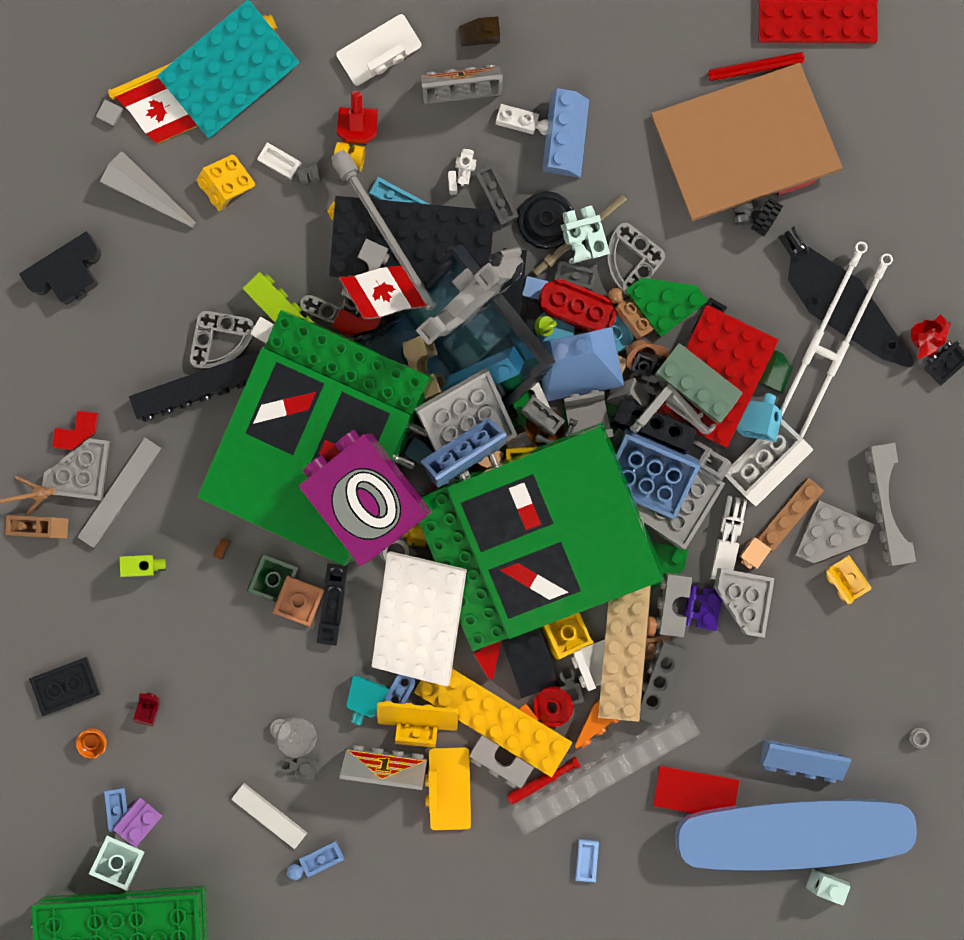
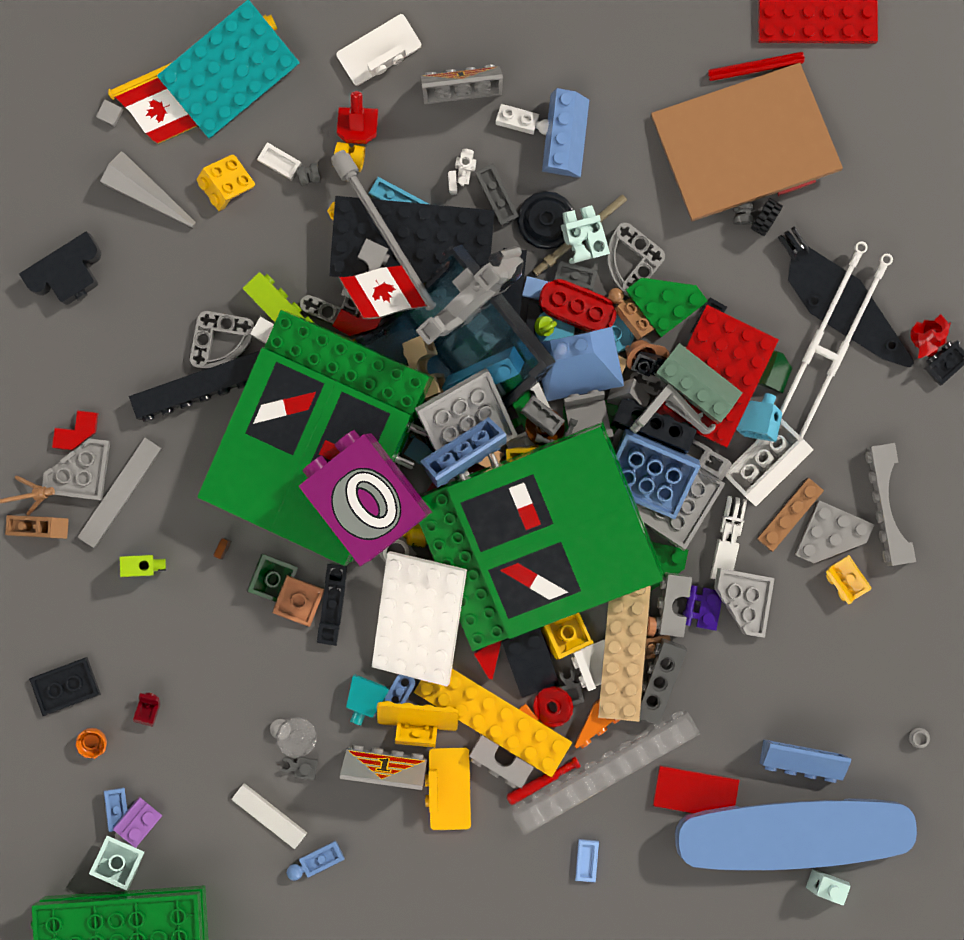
(480, 31): dark brown slope -> none
(754, 553): light nougat brick -> none

